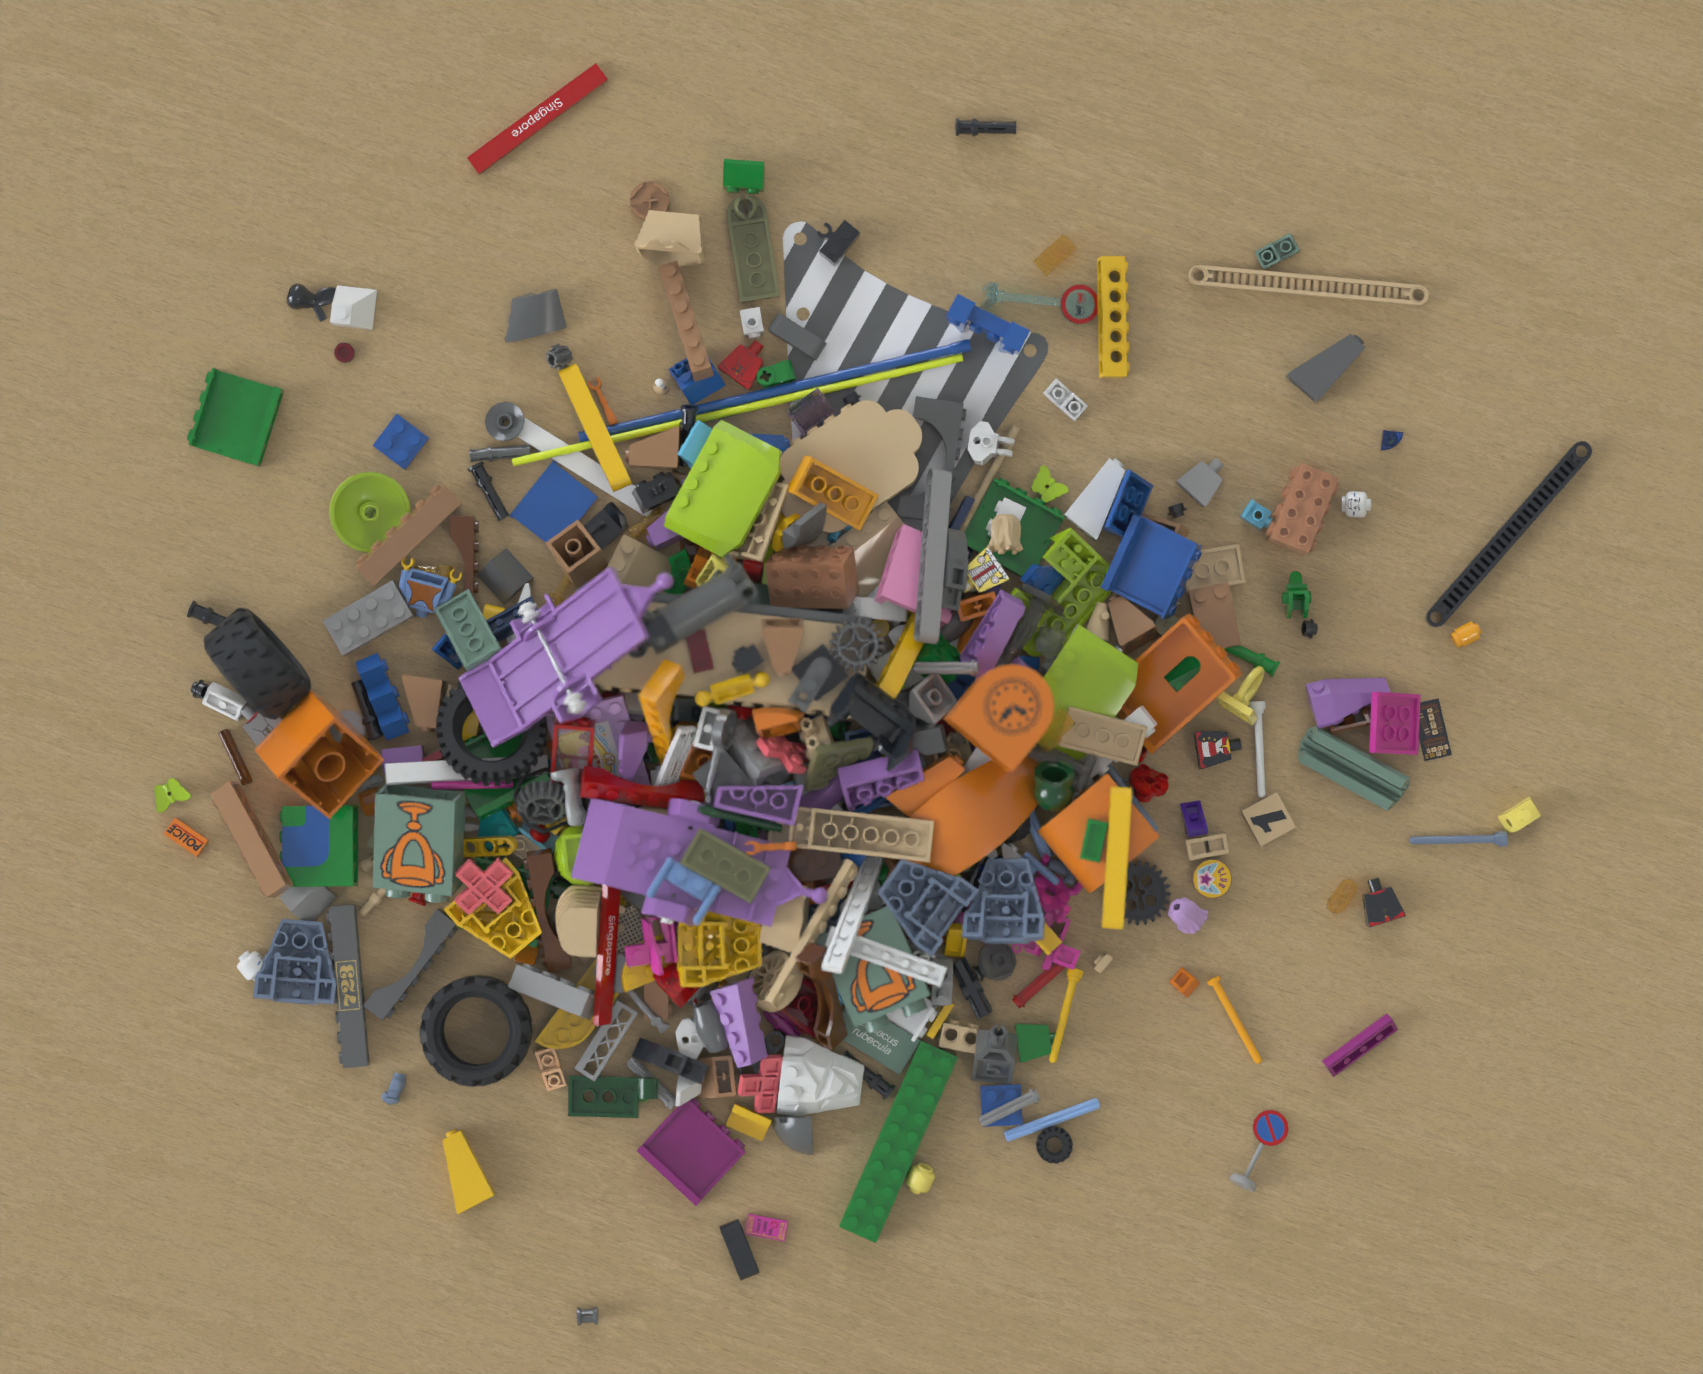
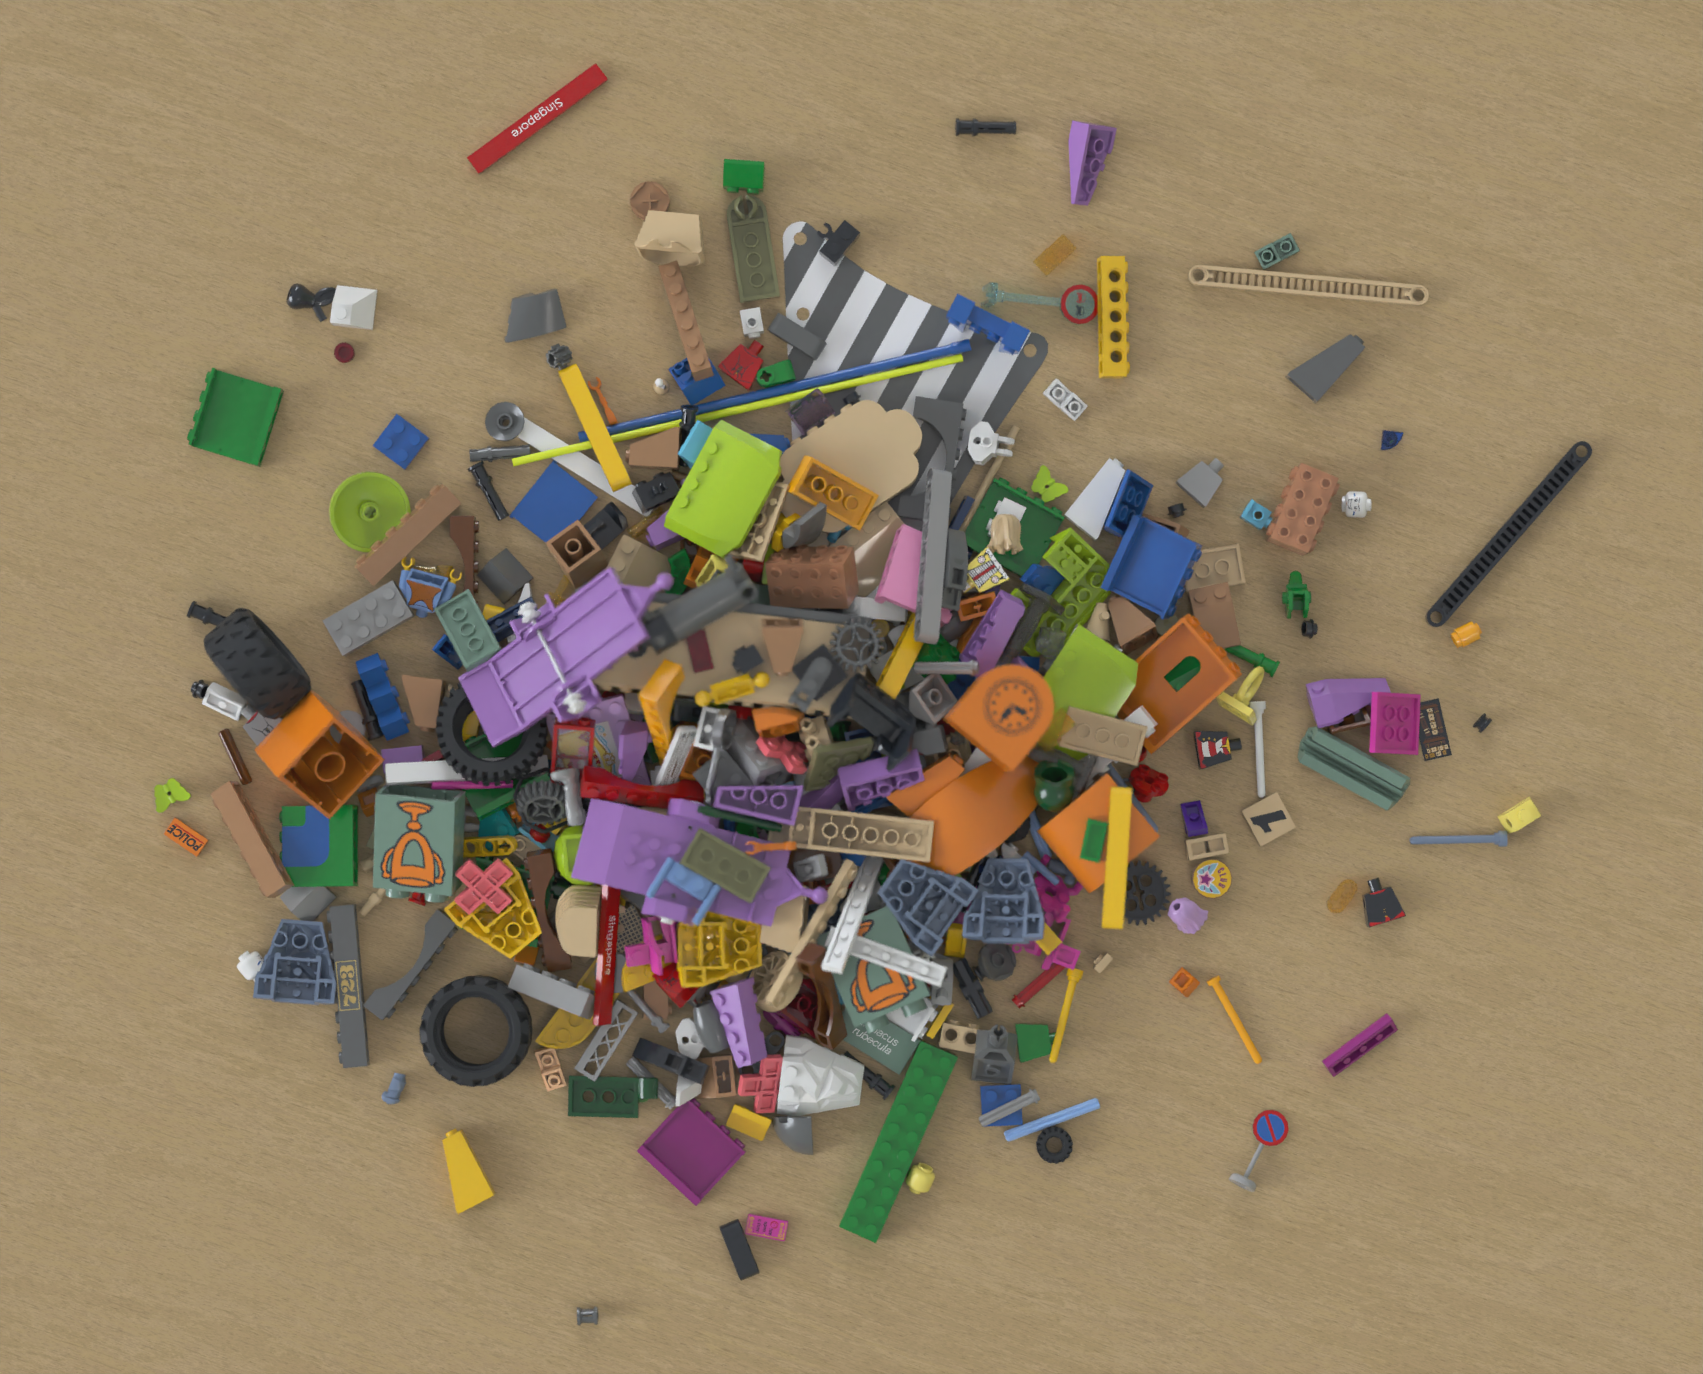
(811, 868): none -> light grey slope
(1087, 151): none -> medium lavender wedge
(1482, 723): none -> black bush

